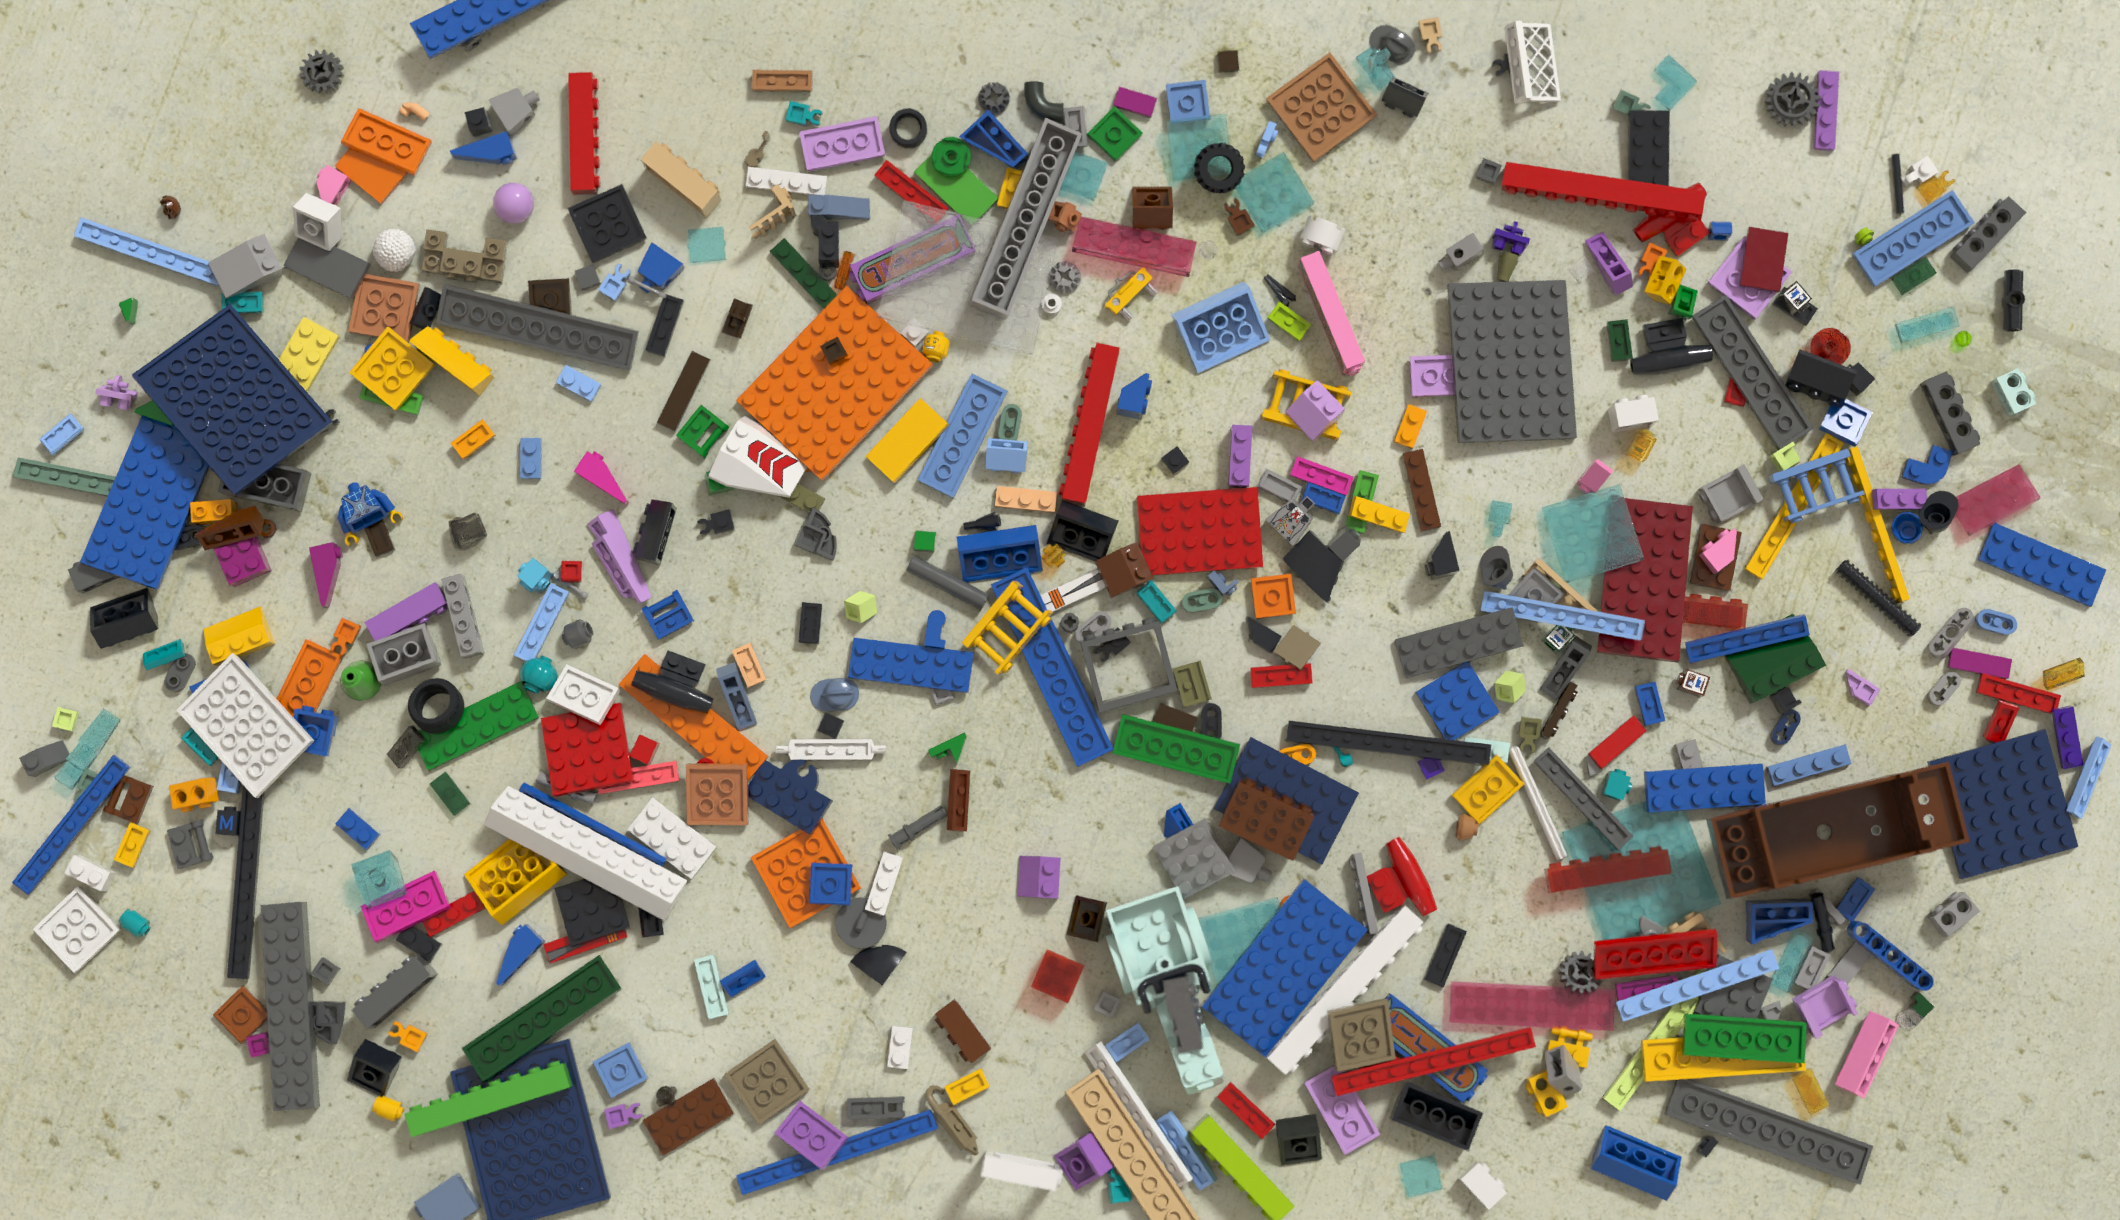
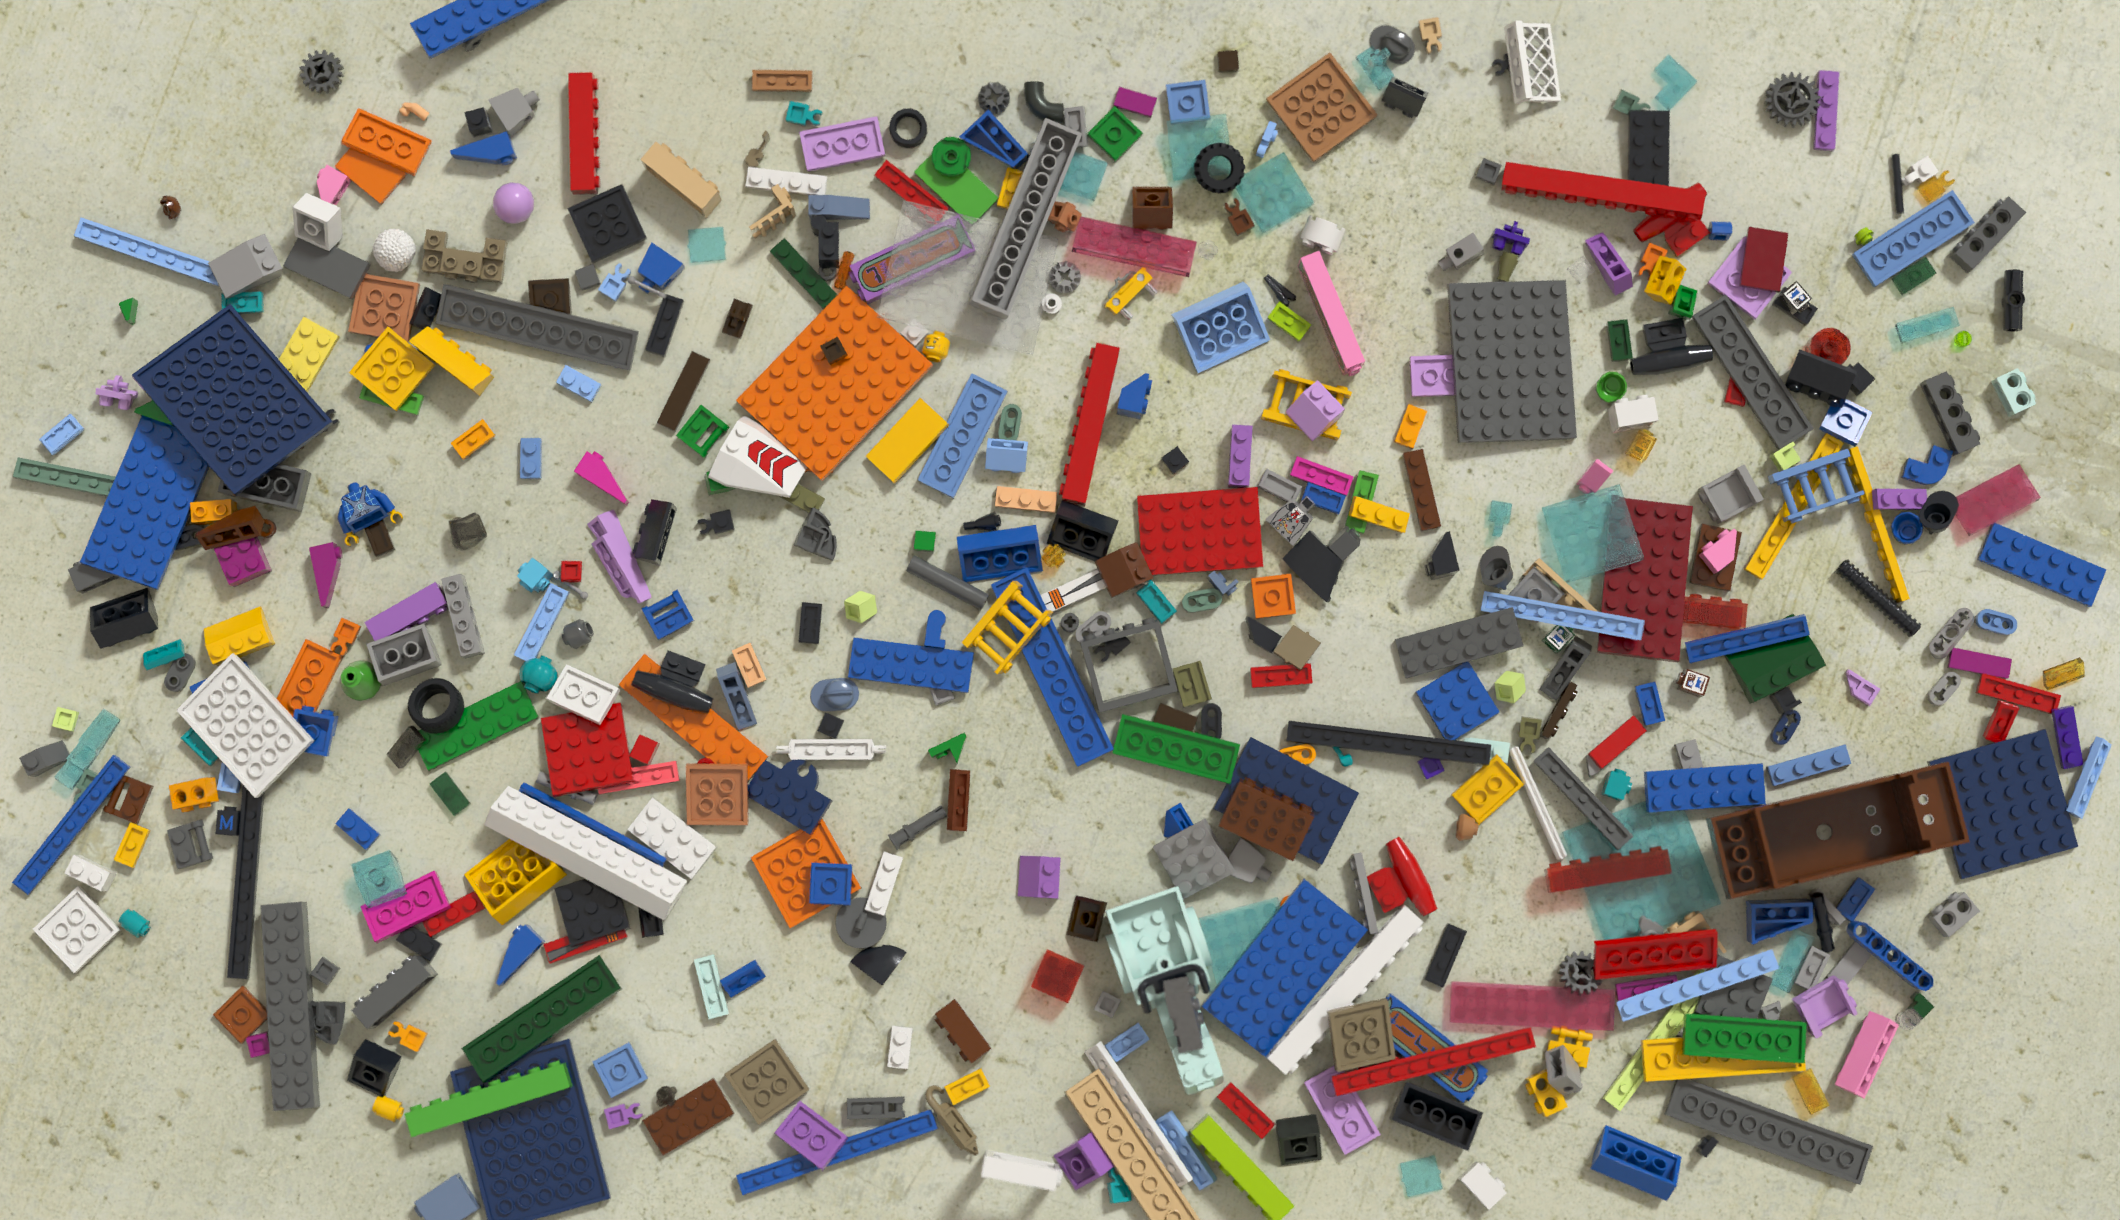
(1611, 386): none -> bright green hair

